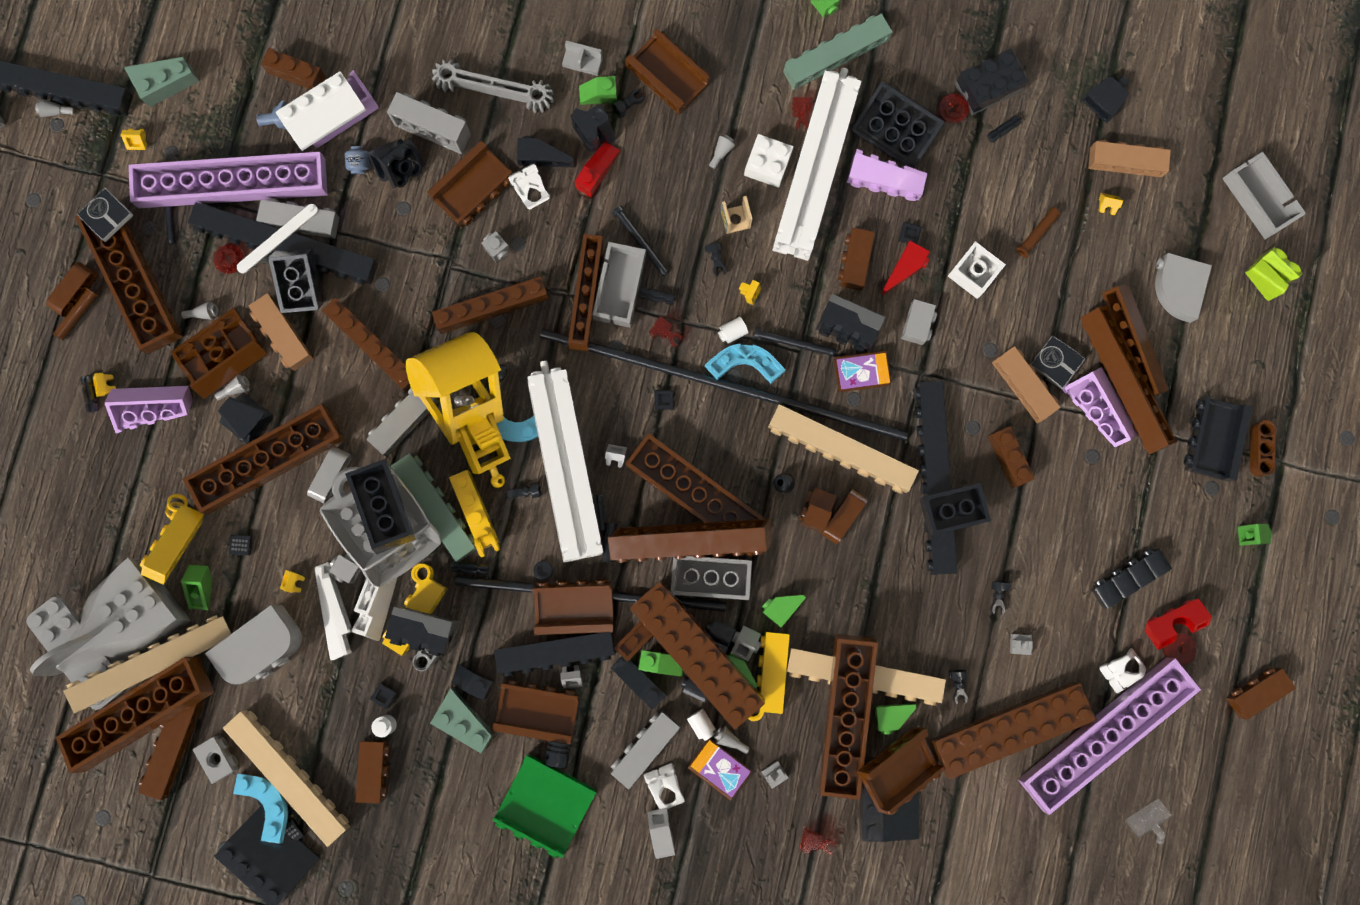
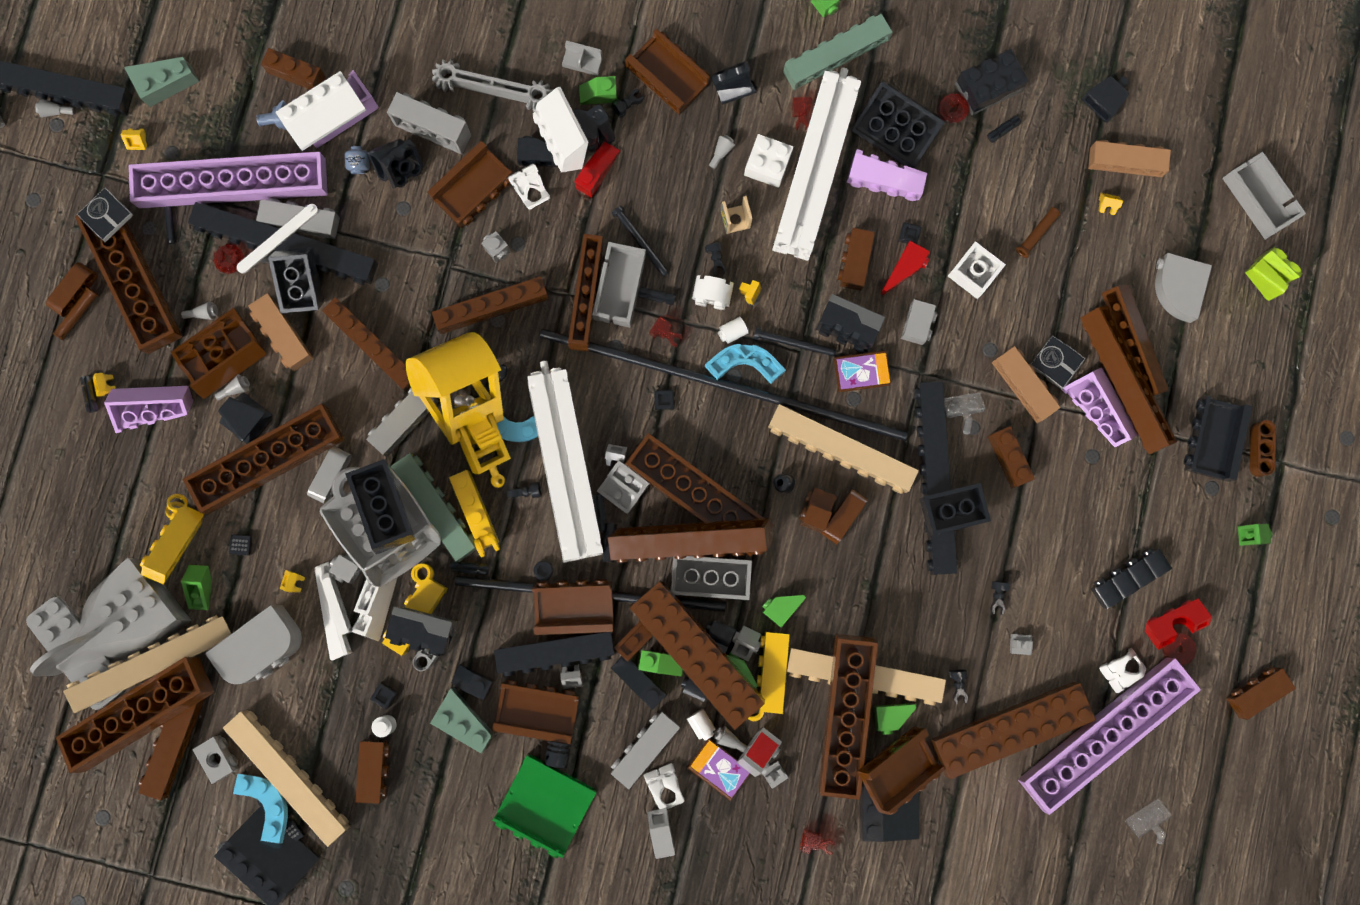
(561, 131): none -> white slope
(623, 487): none -> light grey slope
(712, 291): none -> white brick
(734, 82): none -> black piece
(759, 752): none -> brick
(965, 406): none -> clear plate

